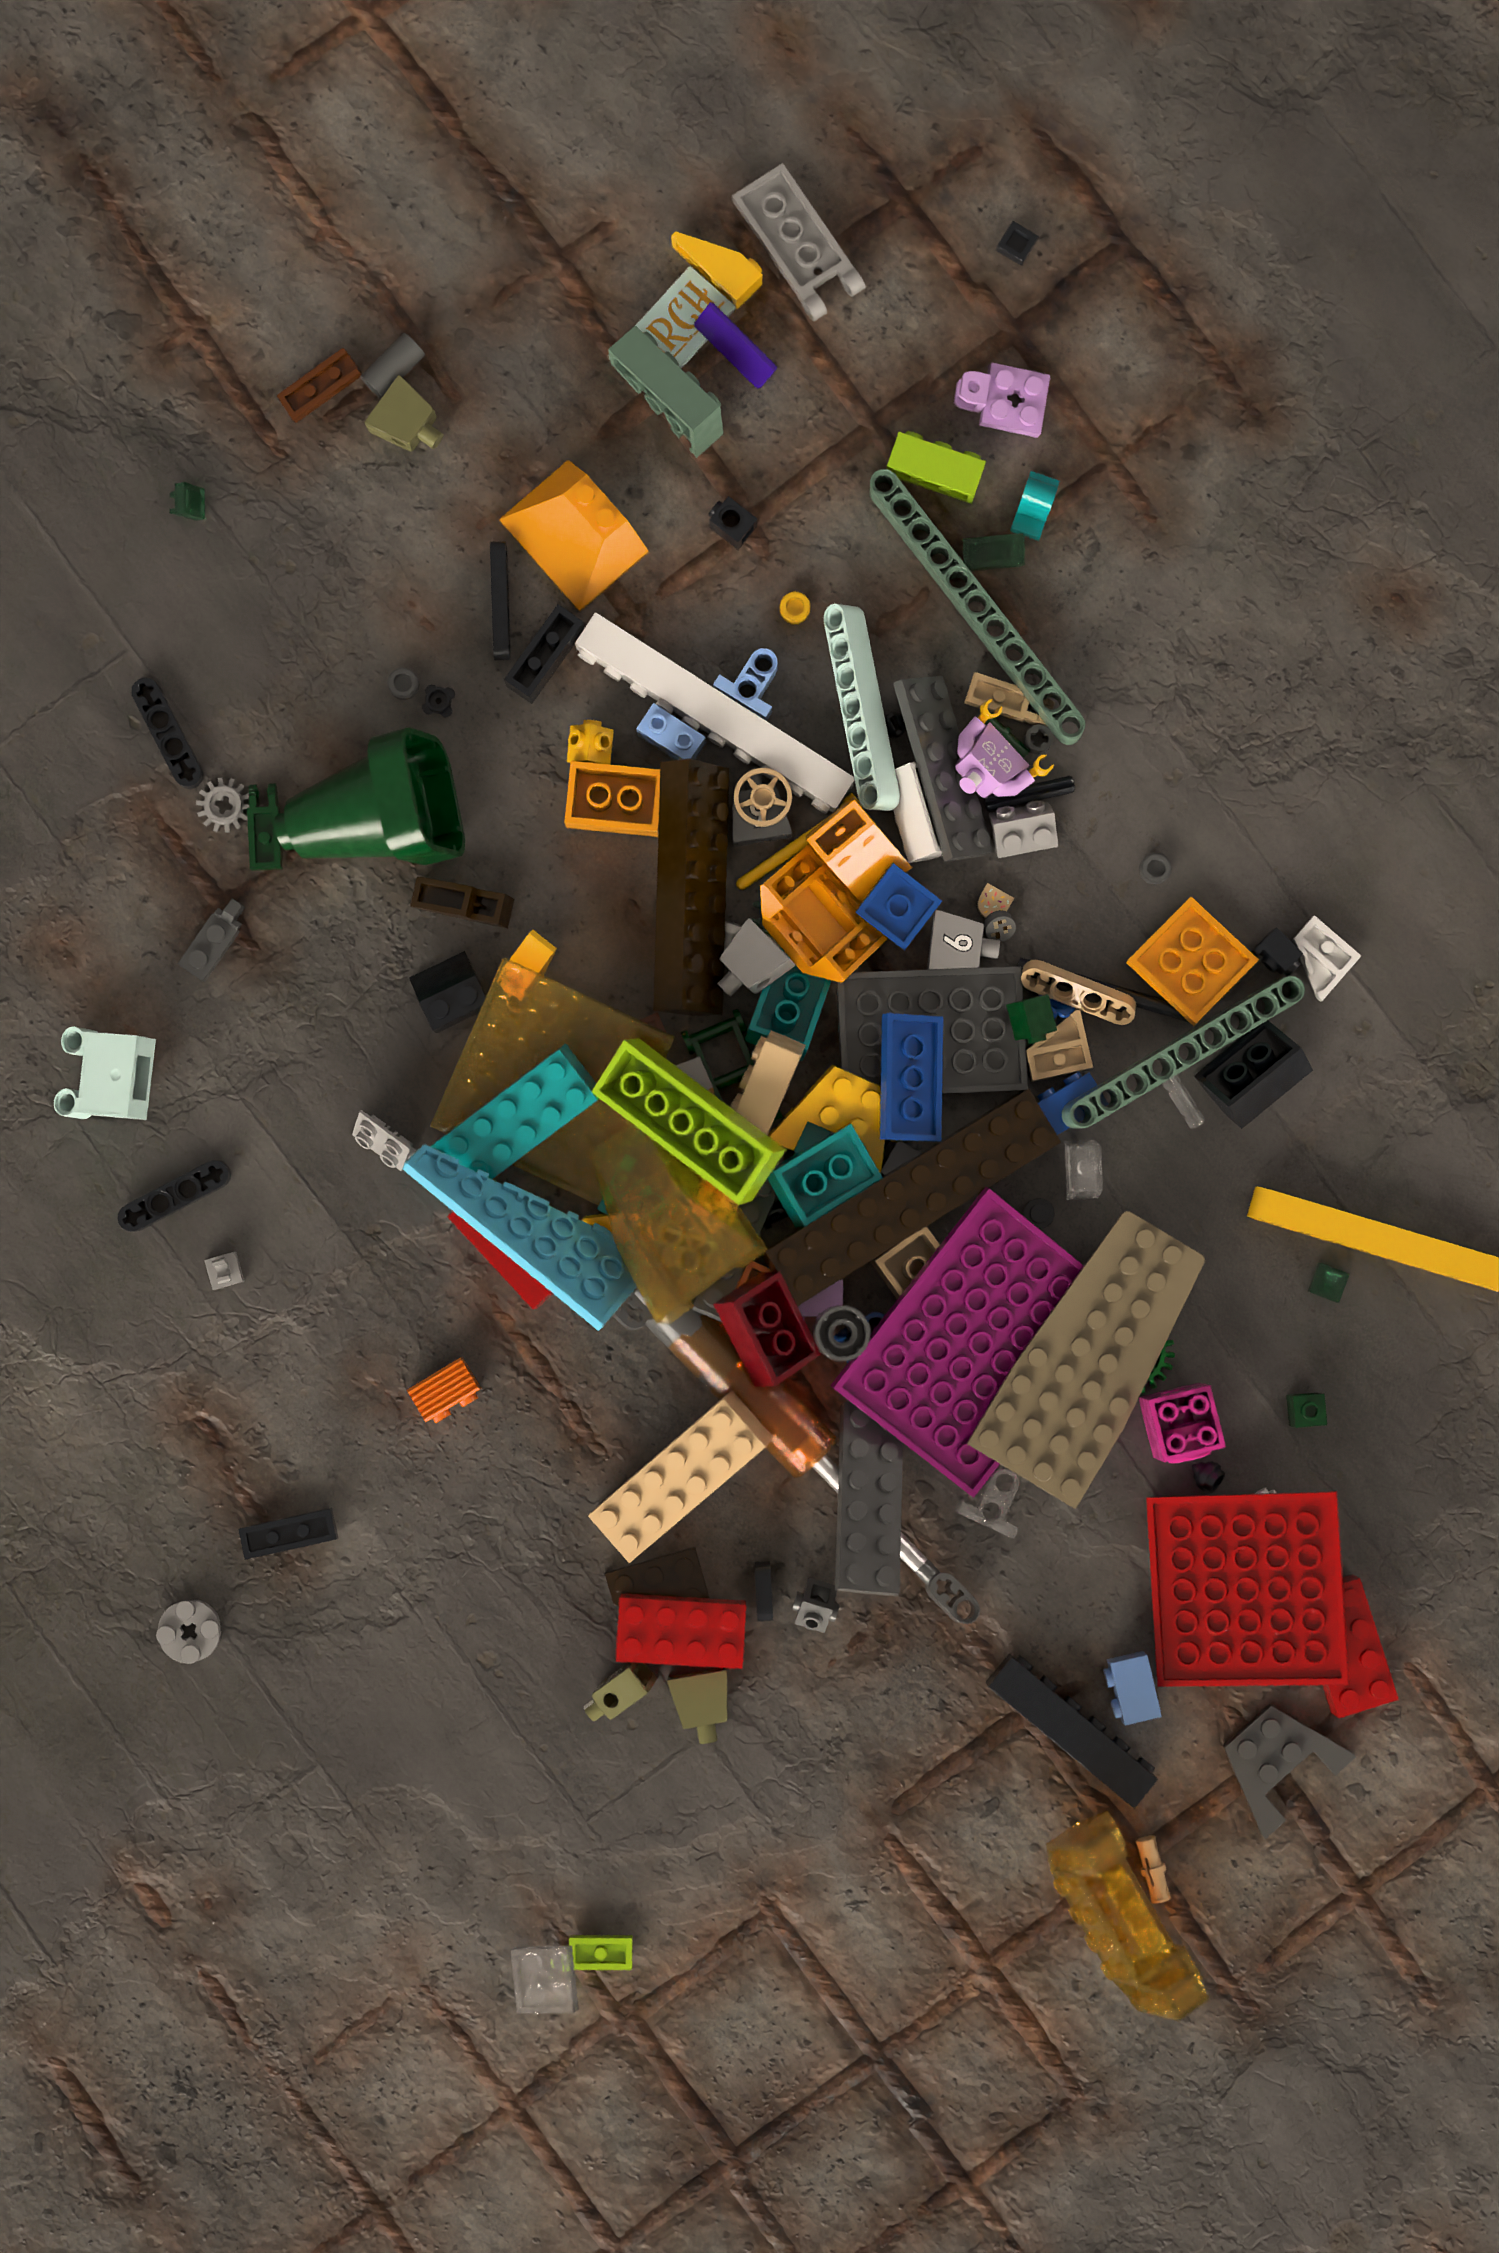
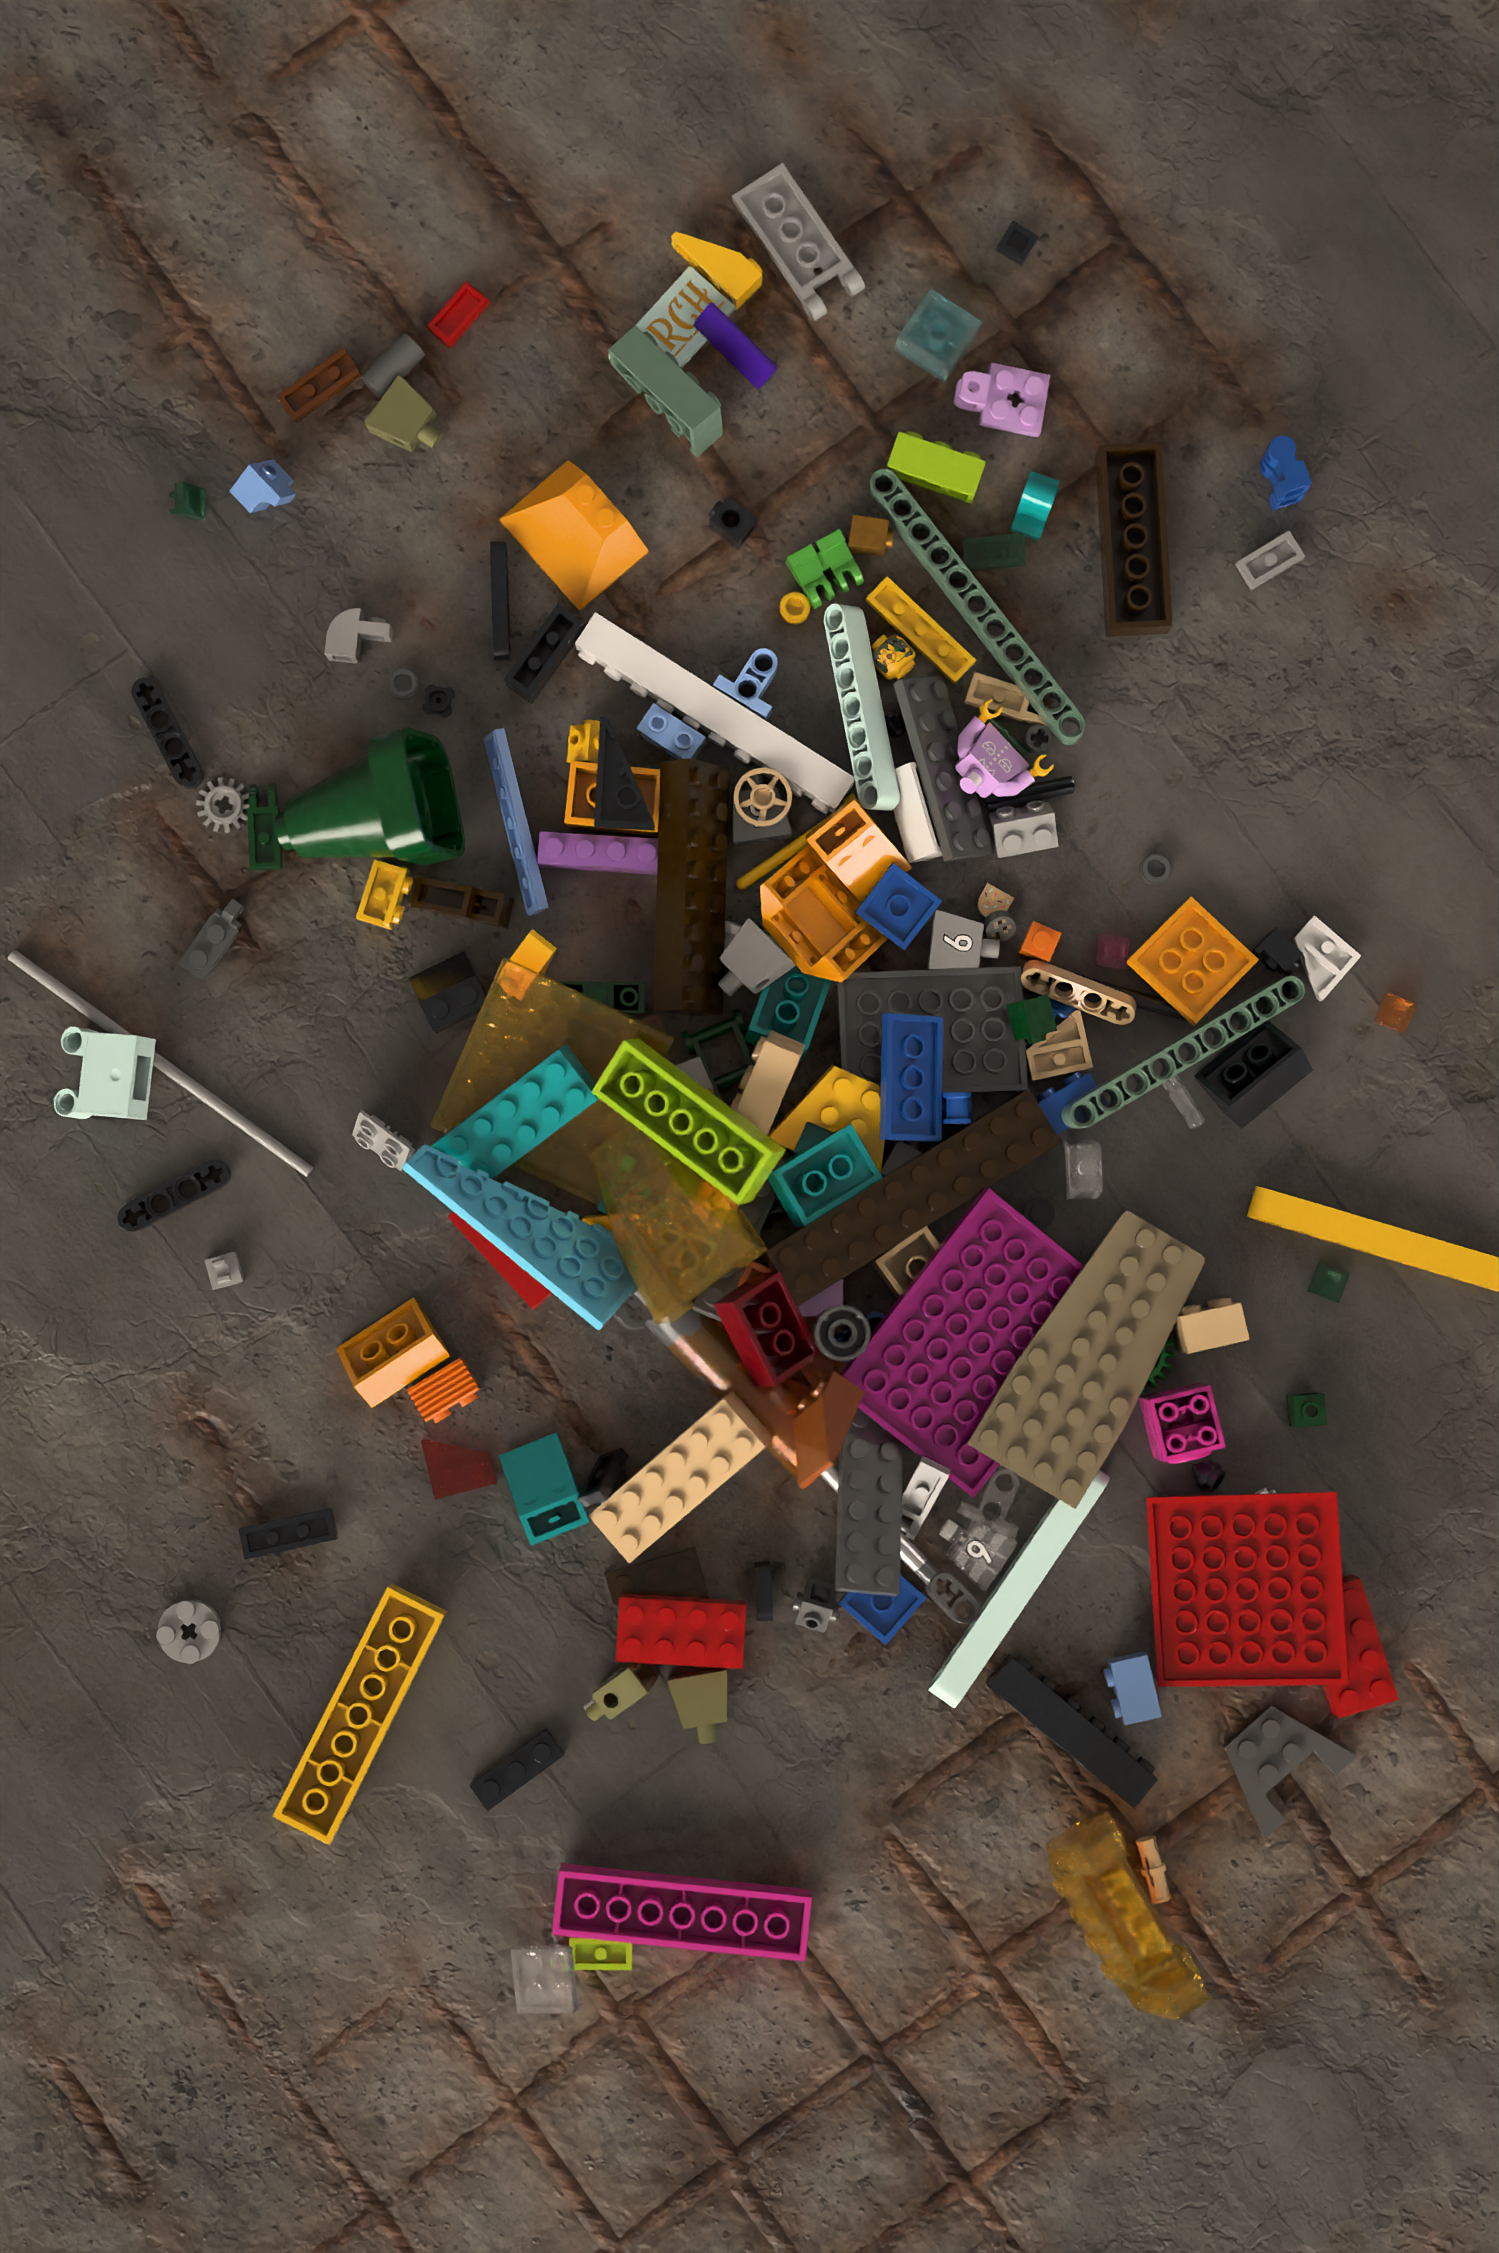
(163, 1065): none -> light grey piece
(263, 485): none -> medium blue brick
(349, 630): none -> light grey brick
(359, 1714): none -> yellow brick
(384, 895): none -> yellow bracket
(392, 1352): none -> light orange slope
(456, 1468): none -> clear red wing
(458, 314): none -> red tile
(515, 822): none -> medium blue tile
(516, 1769): none -> black plate
(544, 1489): none -> teal slope
(598, 853): none -> medium lavender brick
(603, 1477): none -> black plate
(617, 793): none -> black wing
(623, 996): none -> dark green slope
(682, 1912): none -> dark pink brick
(823, 1424): none -> dark orange slope
(829, 554): none -> bright green legs
(869, 536): none -> pearl gold brick
(883, 1613): none -> blue plate
(893, 657): none -> yellow head
(920, 630): none -> yellow plate
(921, 1494): none -> light grey plate
(938, 335): none -> clear light blue brick
(956, 1107): none -> blue piece
(977, 1550): none -> clear torso
(1012, 1594): none -> light aqua beam
(1039, 942): none -> orange brick
(1112, 951): none -> clear pink tile
(1133, 539): none -> dark brown brick
(1210, 1327): none -> tan brick
(1270, 560): none -> light grey plate
(1286, 474): none -> blue legs
(1395, 1013): none -> clear orange tile

